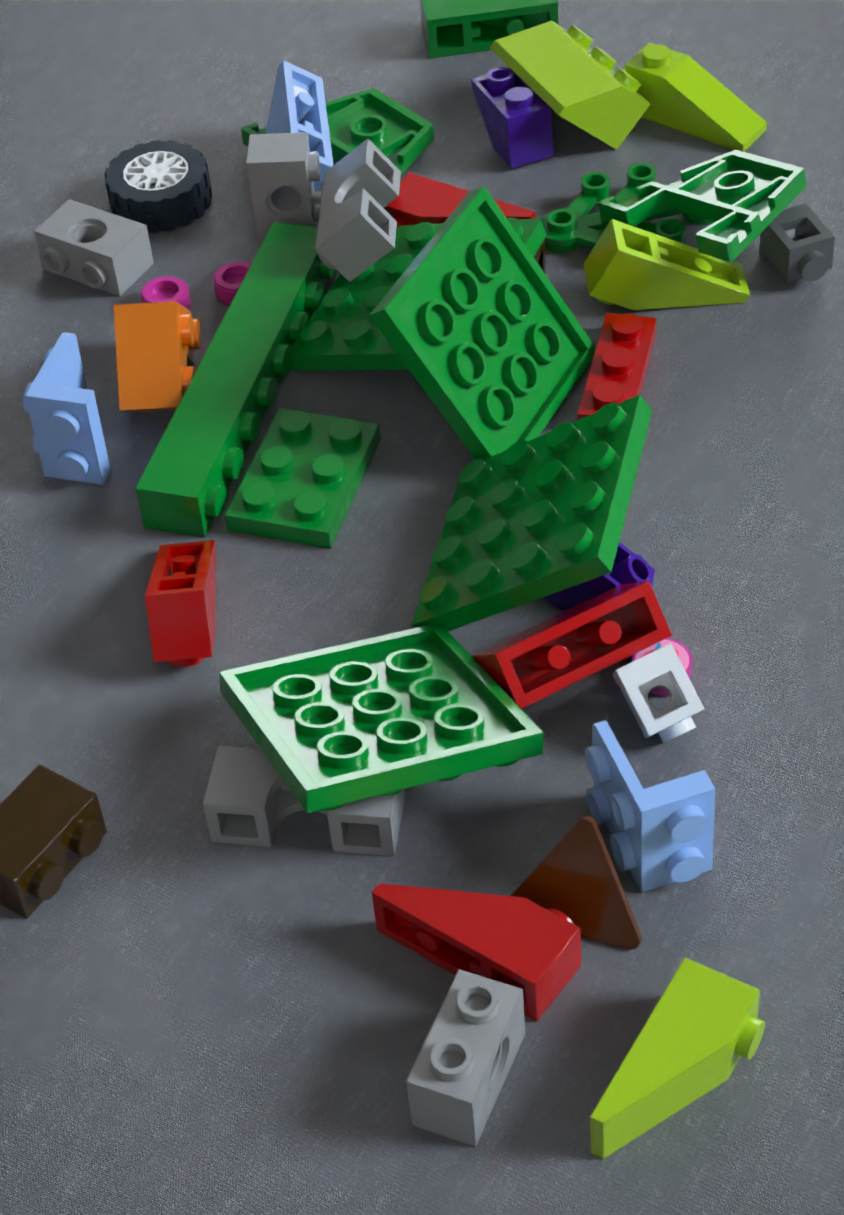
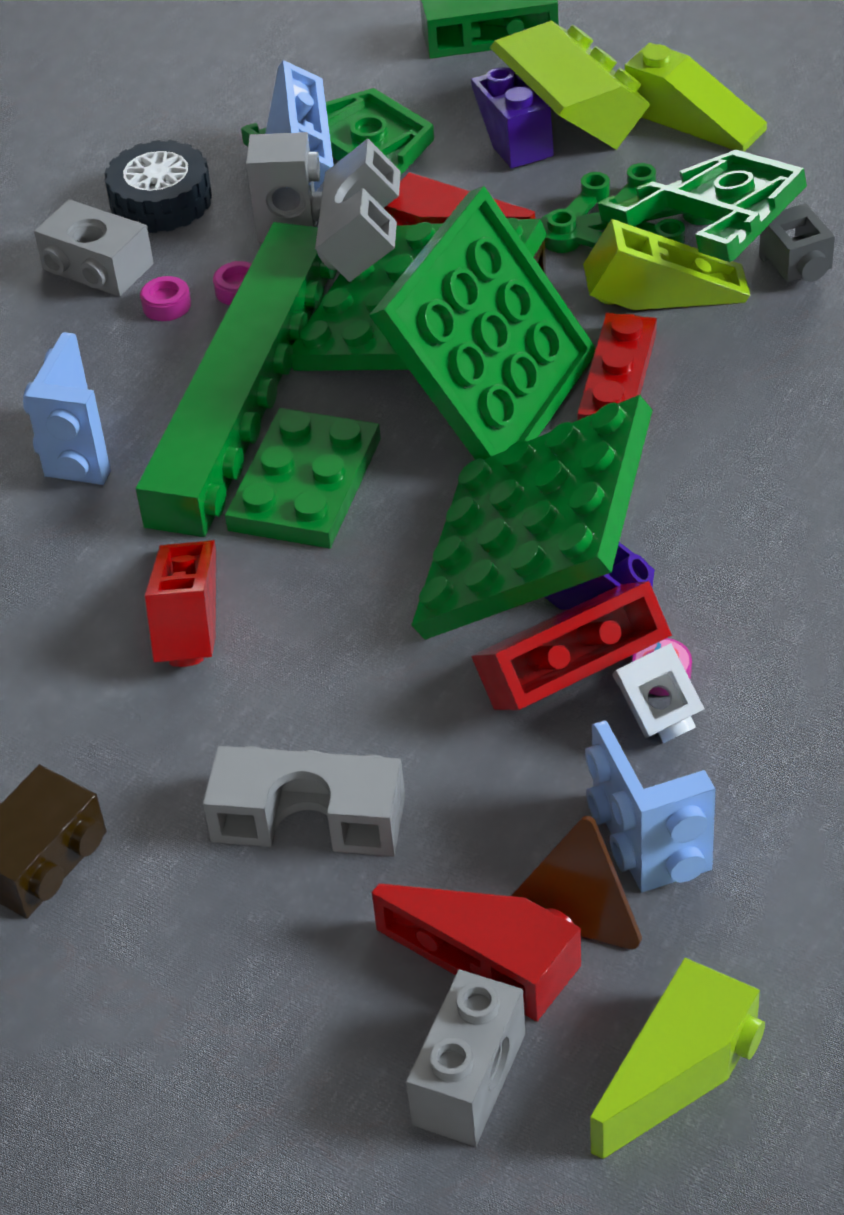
(153, 354): orange brick -> none
(378, 716): green plate -> none

